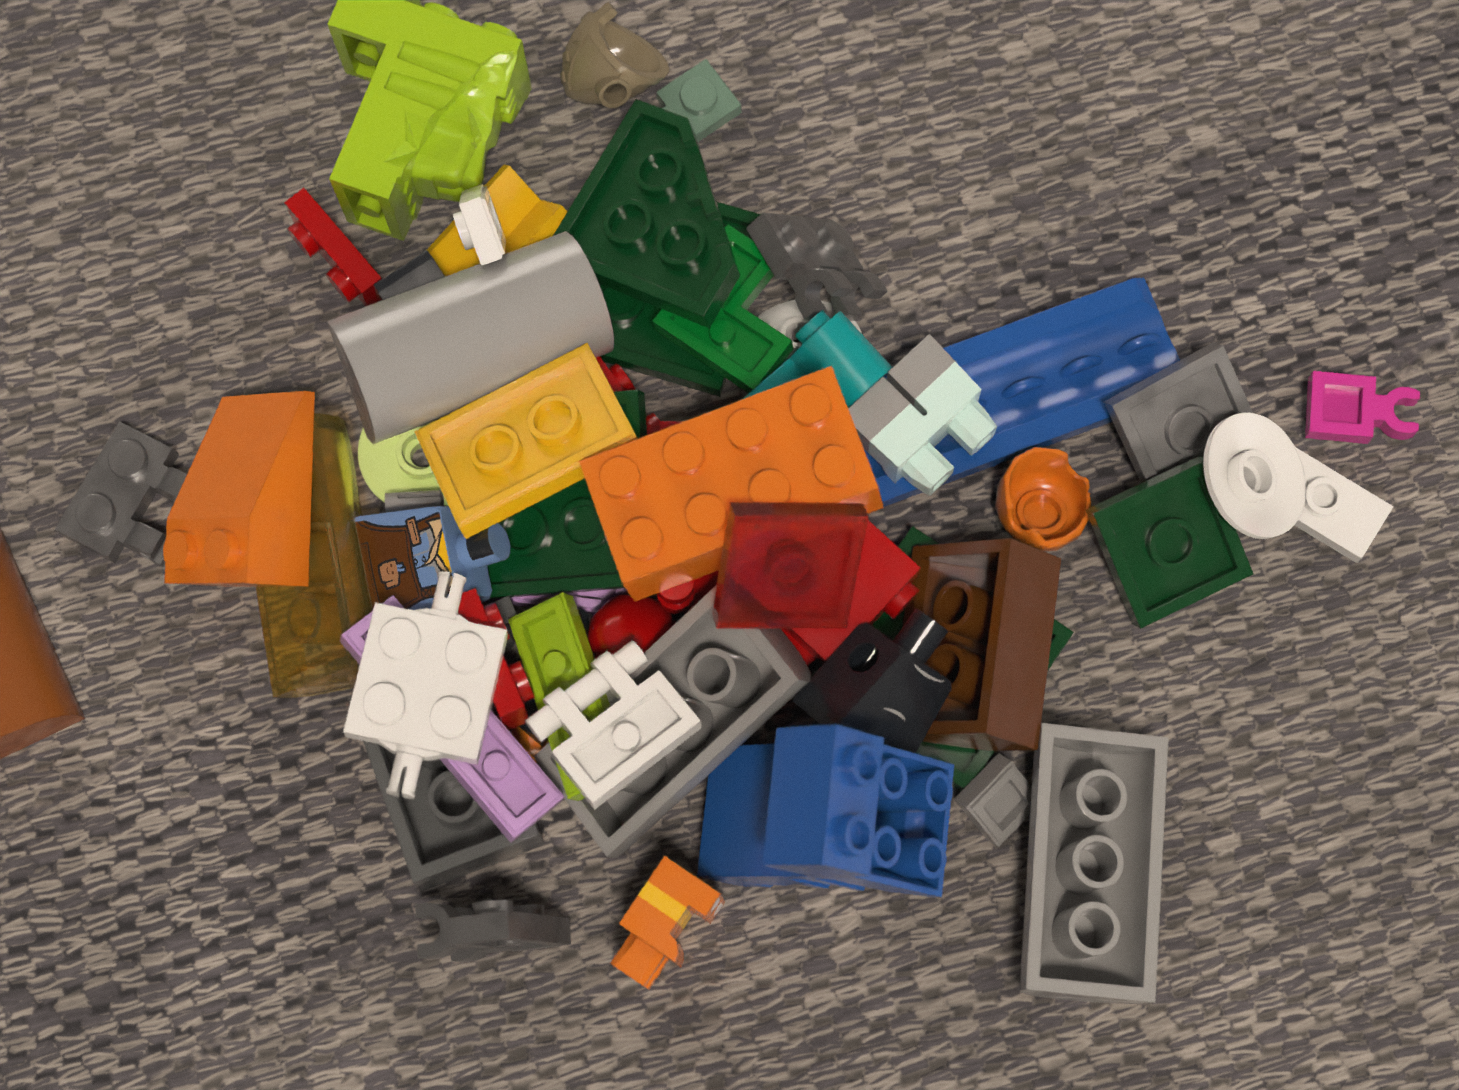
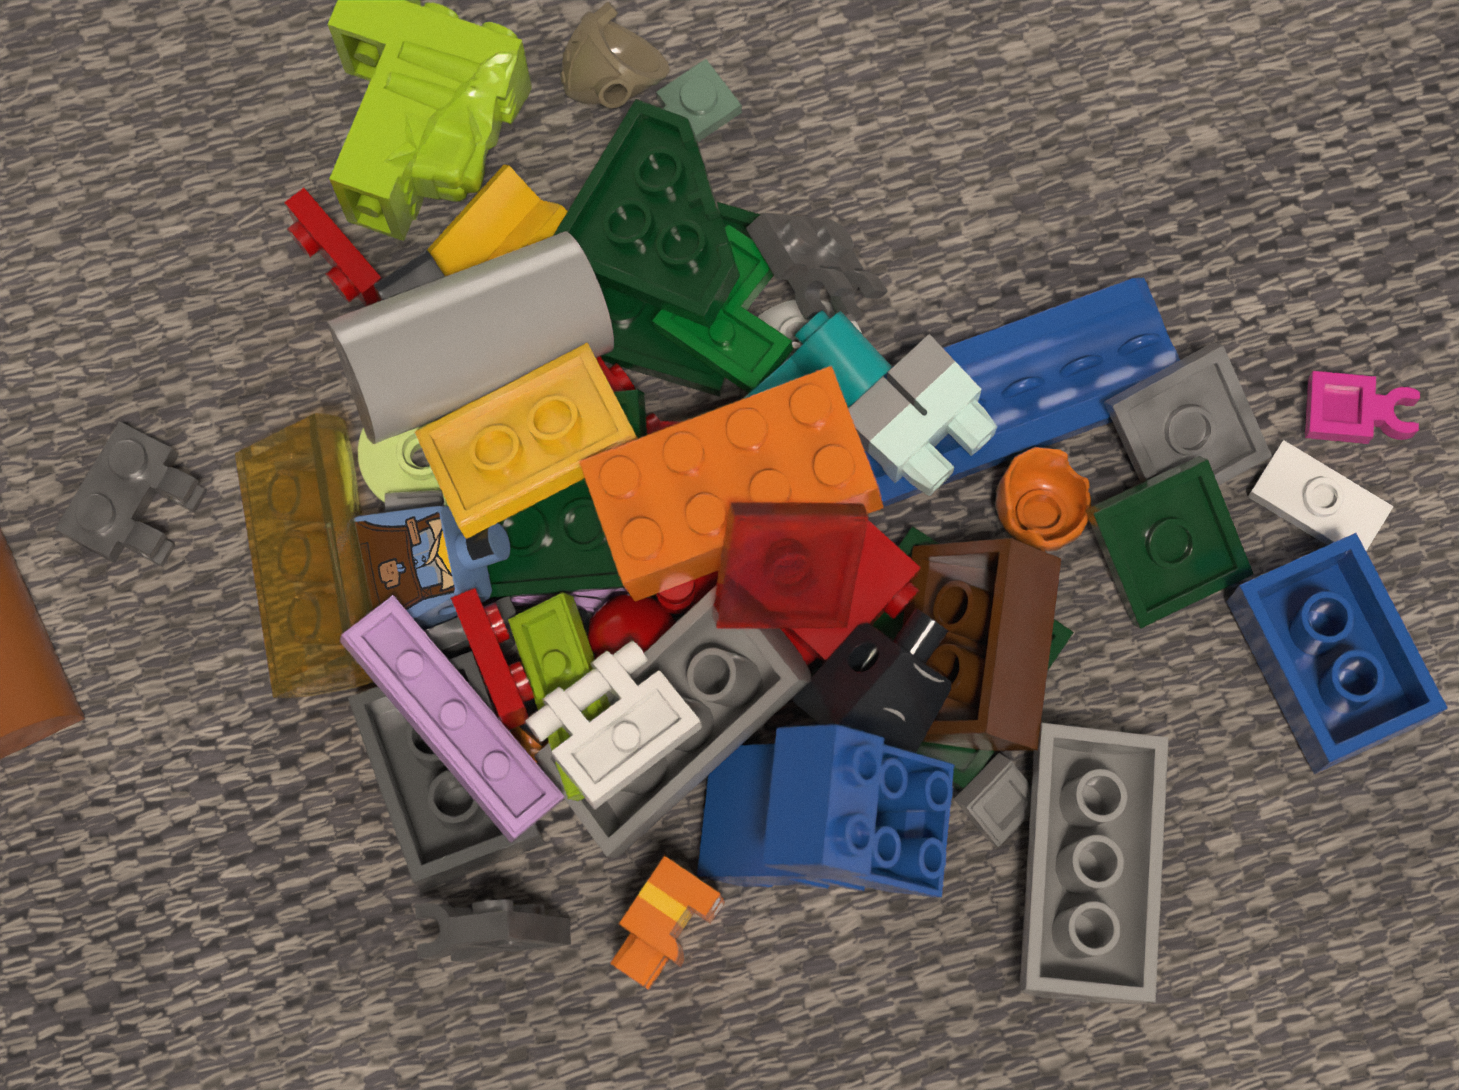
(247, 497): orange slope -> none
(426, 684): white plate -> none
(480, 225): white plate -> none
(1254, 475): white dish -> none
(1335, 653): none -> blue brick

